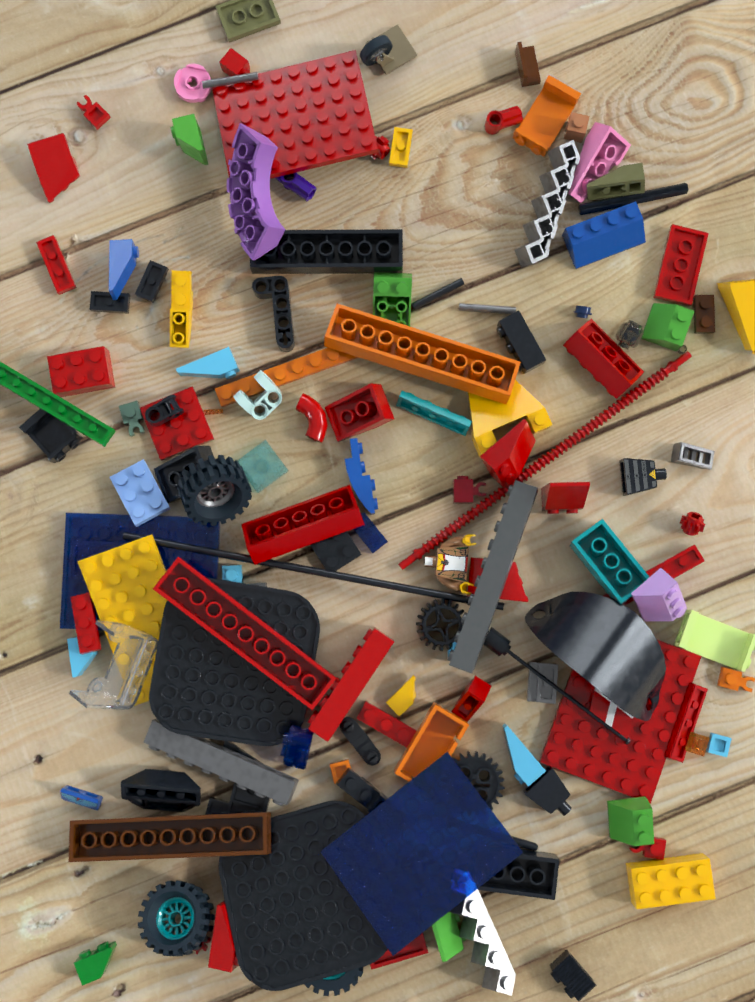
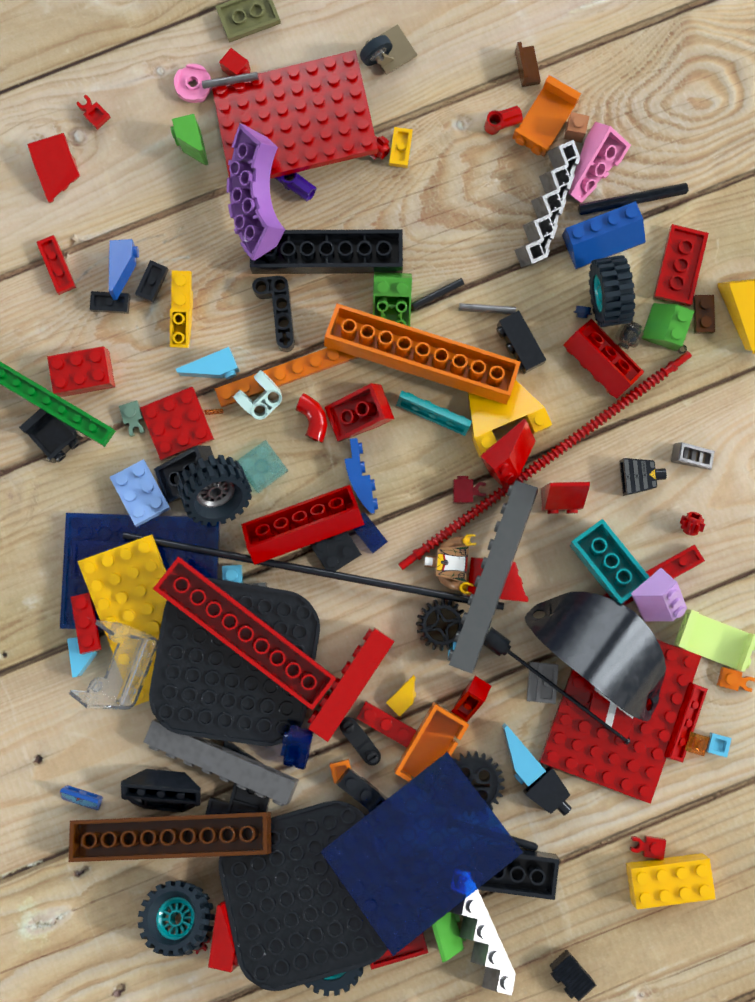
(93, 964): green slope -> none
(165, 410): black piece -> none
(612, 291): none -> black wheel
(619, 182): olive slope -> none
(631, 821): bright green slope -> none

